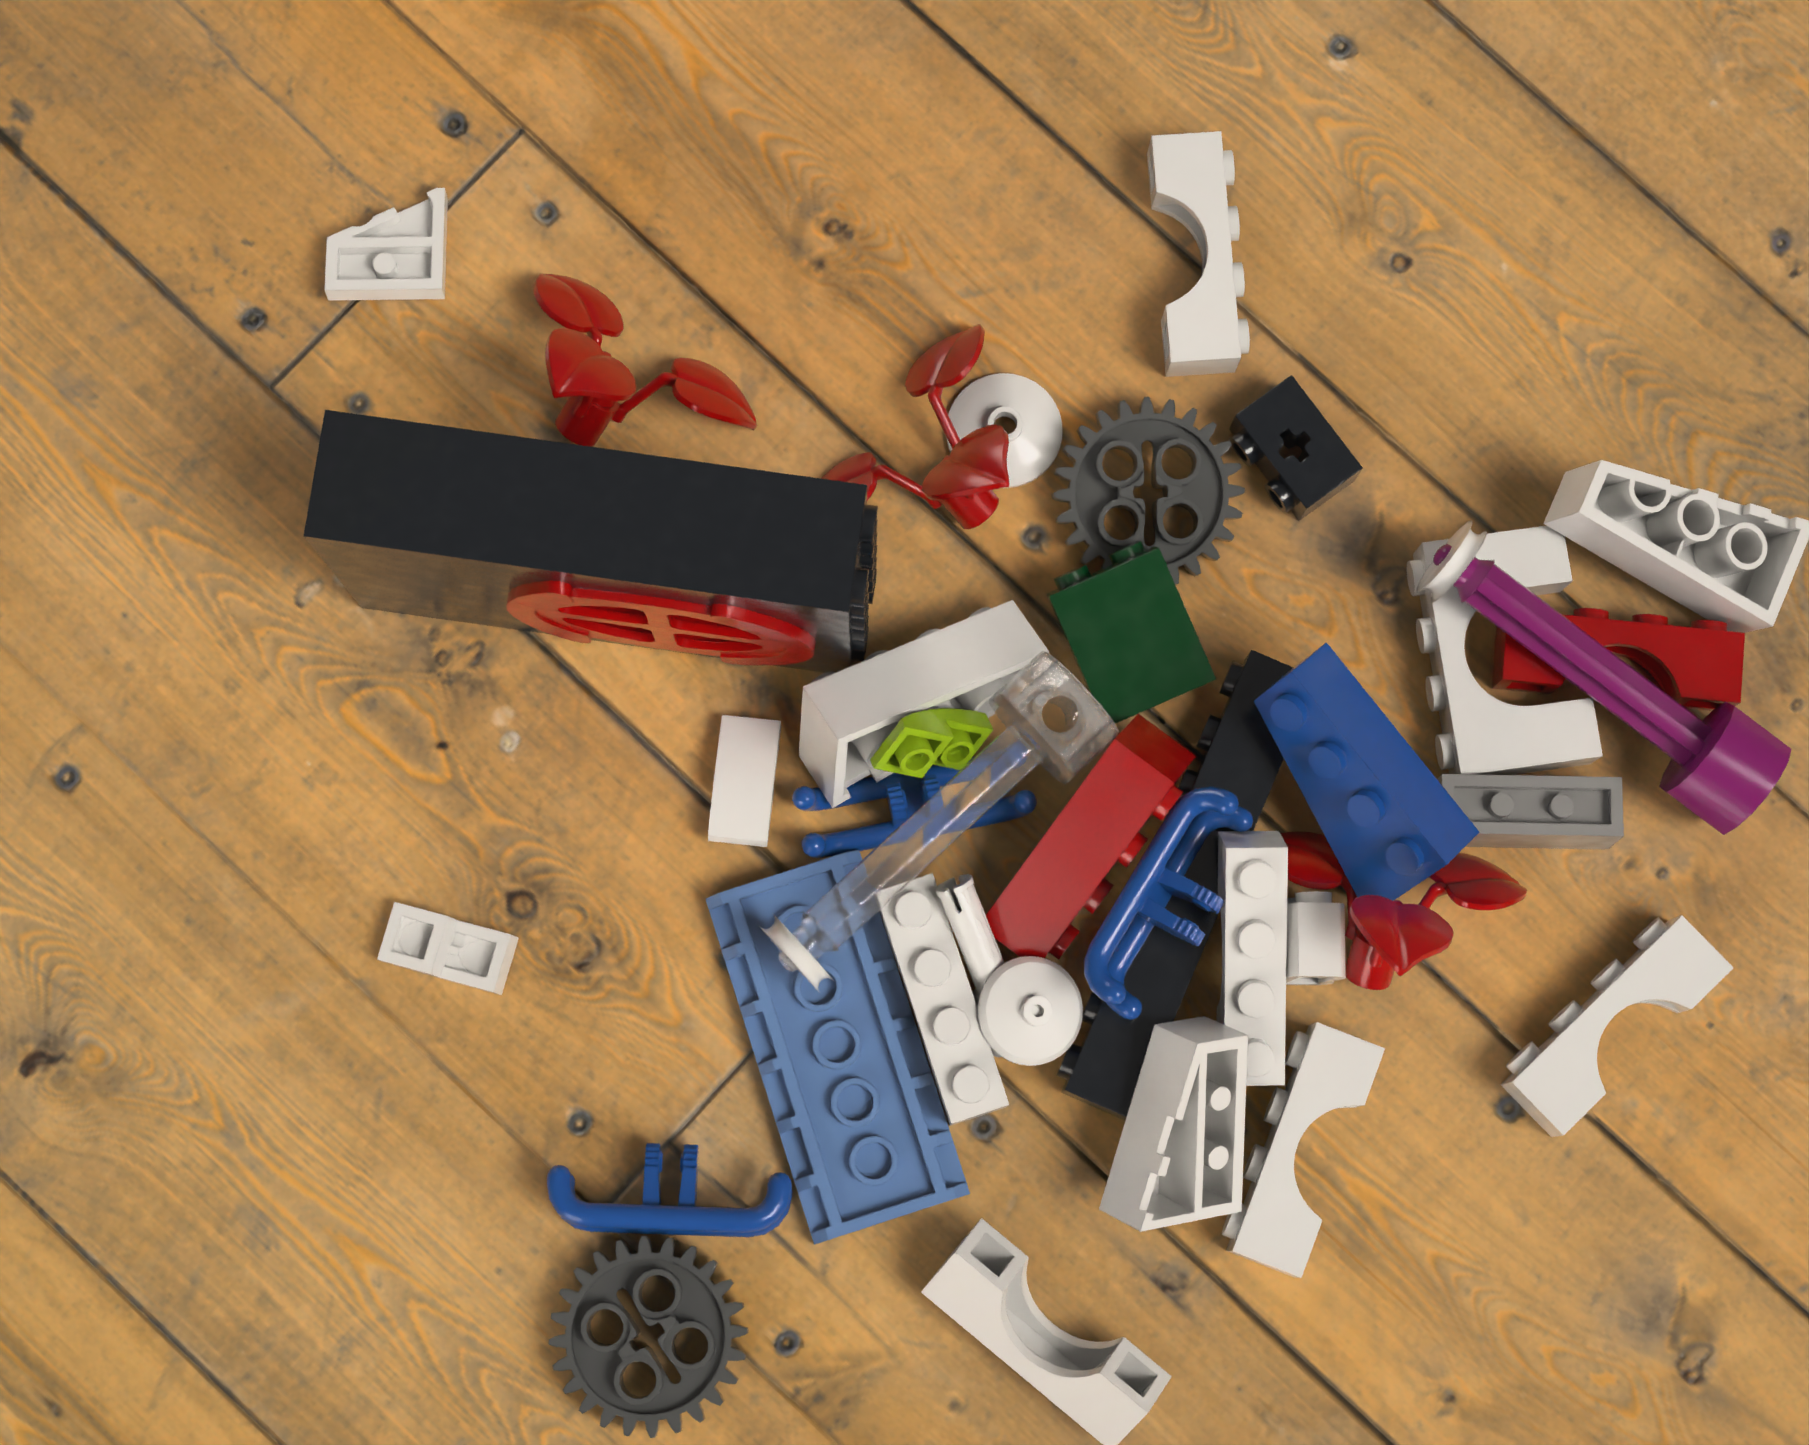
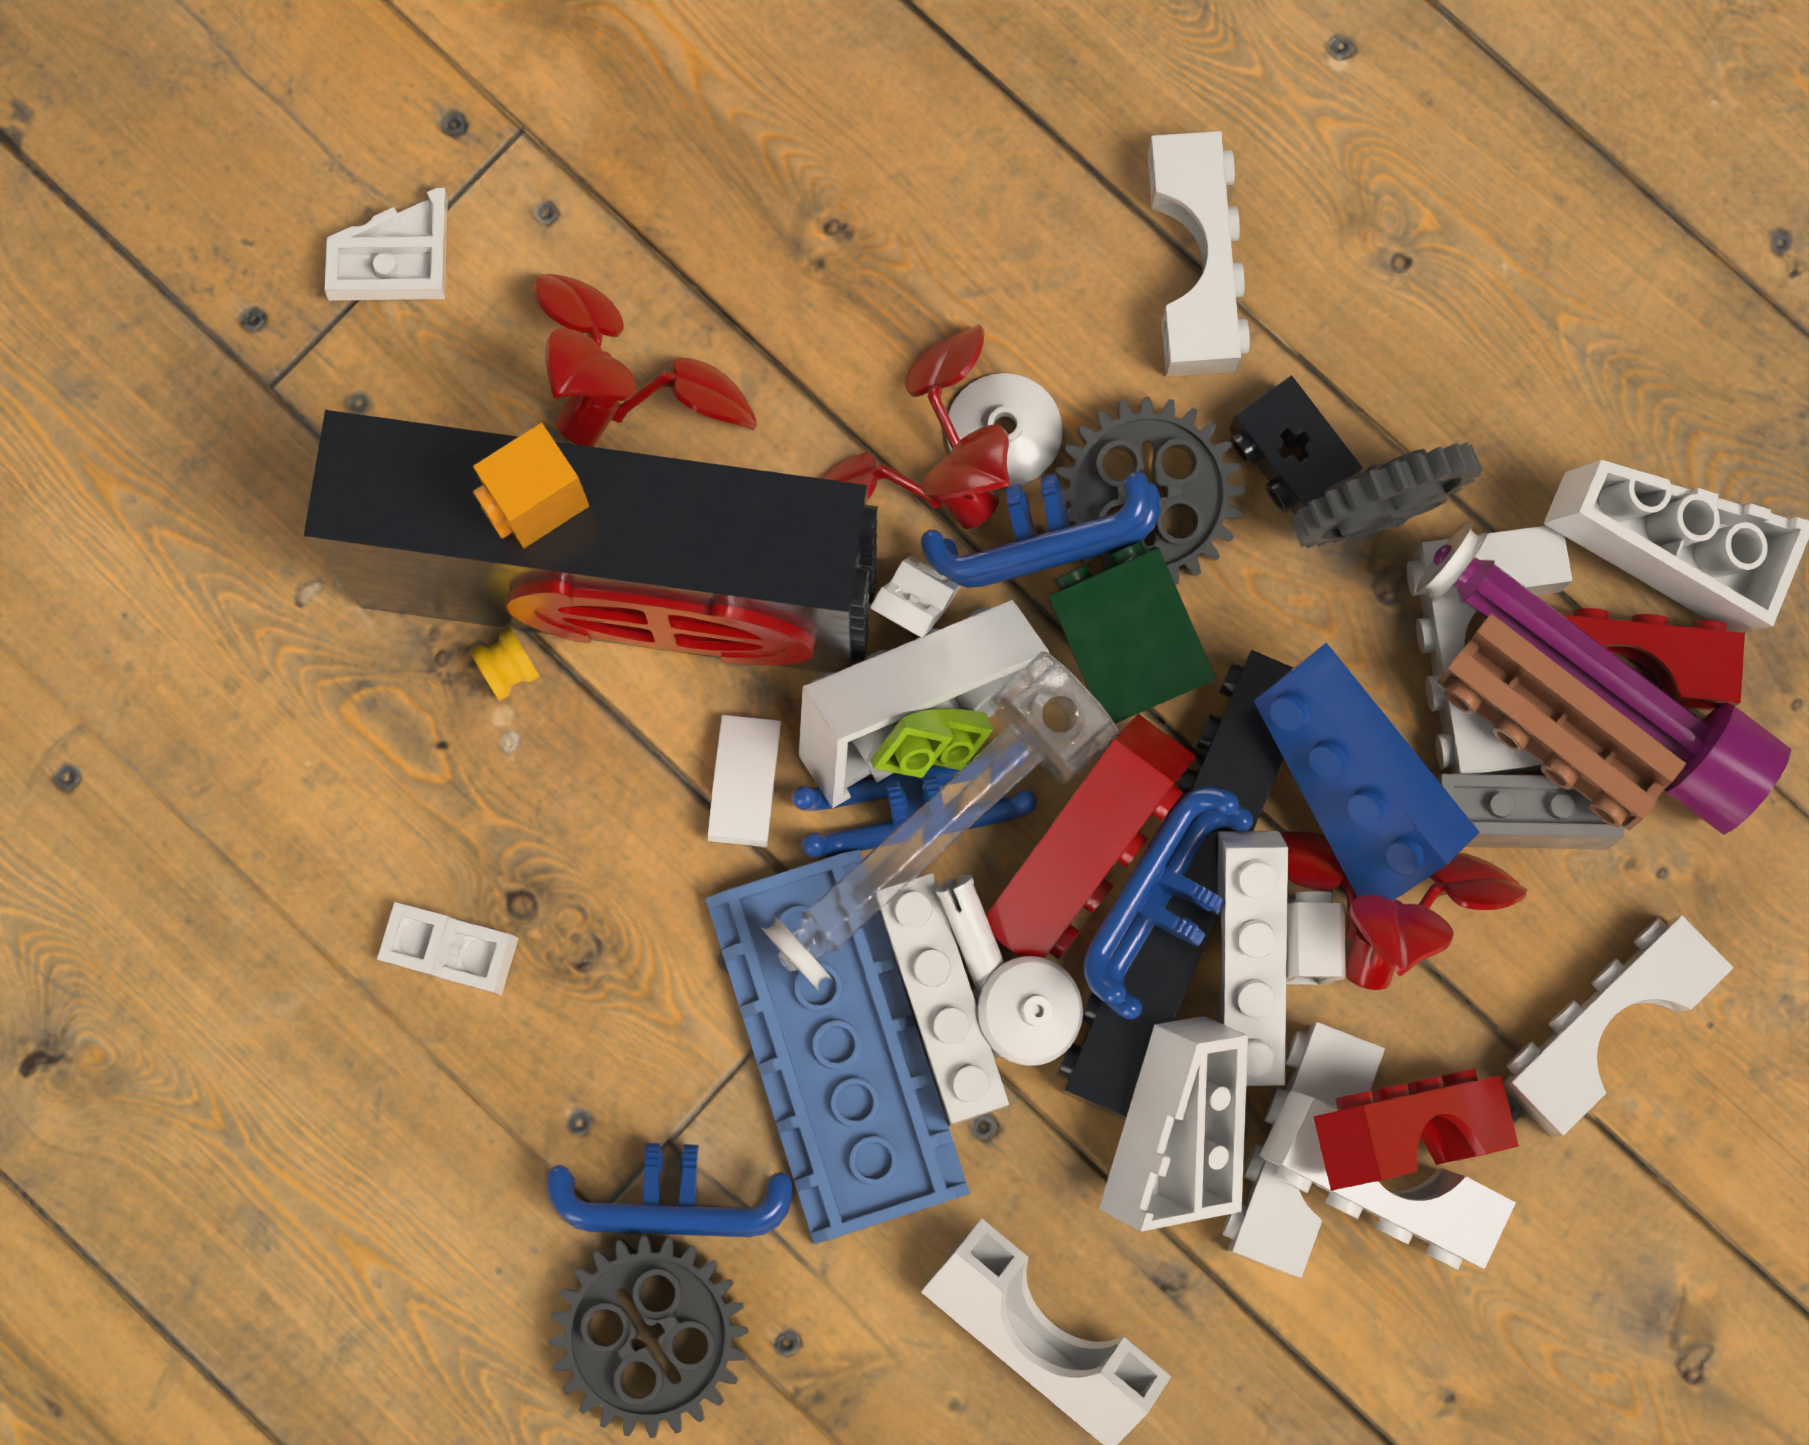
(504, 663): none -> yellow wheel
(529, 487): none -> light orange brick
(915, 596): none -> white slope
(1058, 546): none -> blue piece
(1380, 1129): none -> red arch
(1386, 495): none -> dark grey gear
(1446, 1210): none -> white arch
(1560, 724): none -> nougat brick

